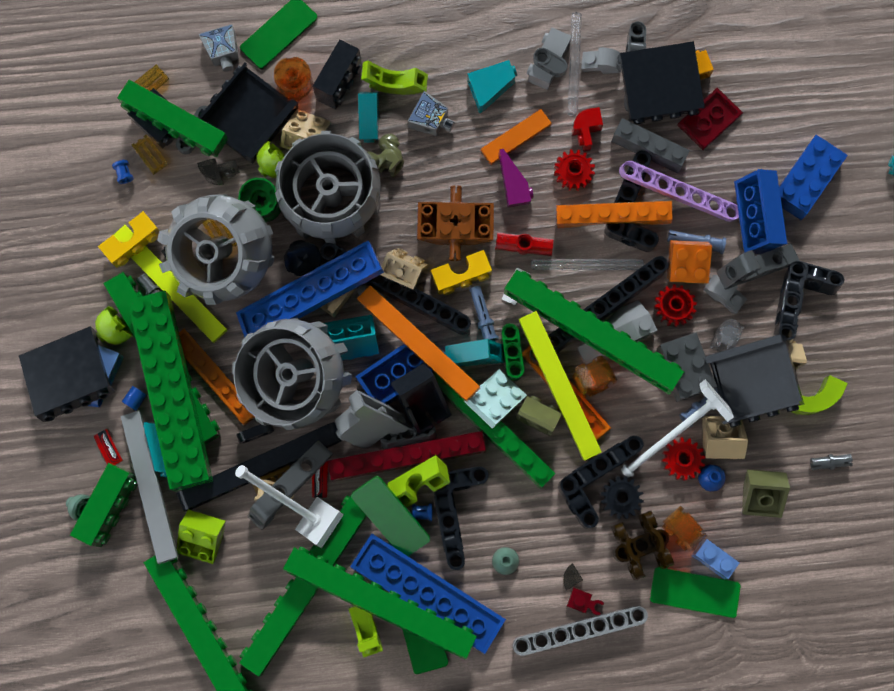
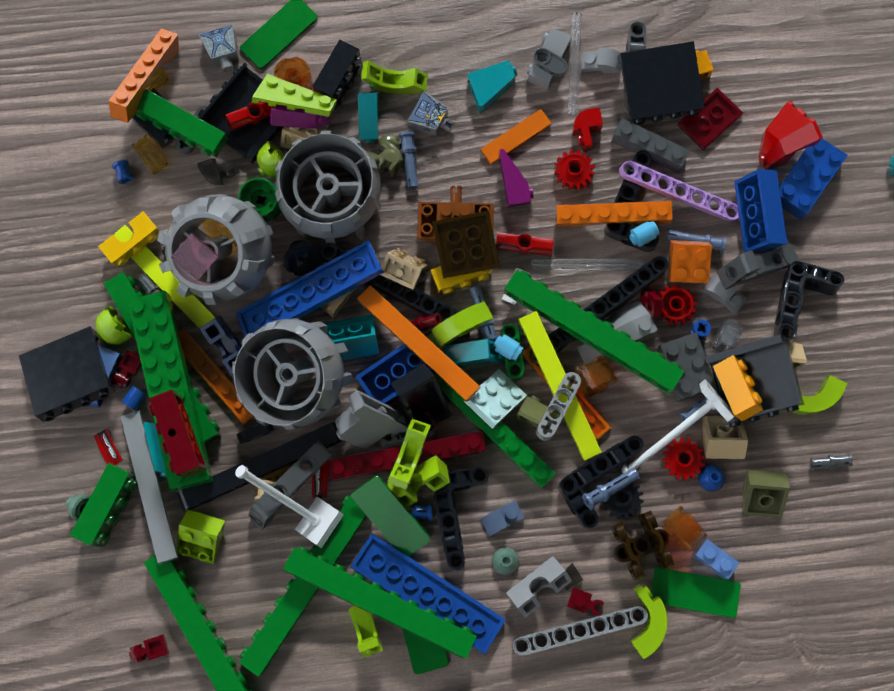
(128, 95): none -> orange arch
(130, 364): none -> dark red plate
(154, 648): none -> dark red plate
(177, 434): none -> dark red brick
(194, 256): none -> clear pink piece
(219, 334): none -> dark blue arch
(243, 117): none -> red piece
(281, 92): none -> lime wing
(297, 118): none -> magenta slope
(408, 151): none -> sand blue pin
(409, 454): none -> lime arch
(423, 323): none -> dark red pin
(460, 324): none -> lime arch
(466, 244): none -> dark brown plate
(502, 518): none -> sand blue slope
(508, 347): none -> medium azure brick
(549, 574): none -> light grey arch
(557, 405): none -> light grey beam
(603, 493): none -> sand blue pin
(644, 233): none -> medium azure brick
(652, 301): none -> dark red plate
(654, 632): none -> lime arch
(701, 324): none -> blue bush
(738, 388): none -> light orange brick
(786, 135): none -> red brick

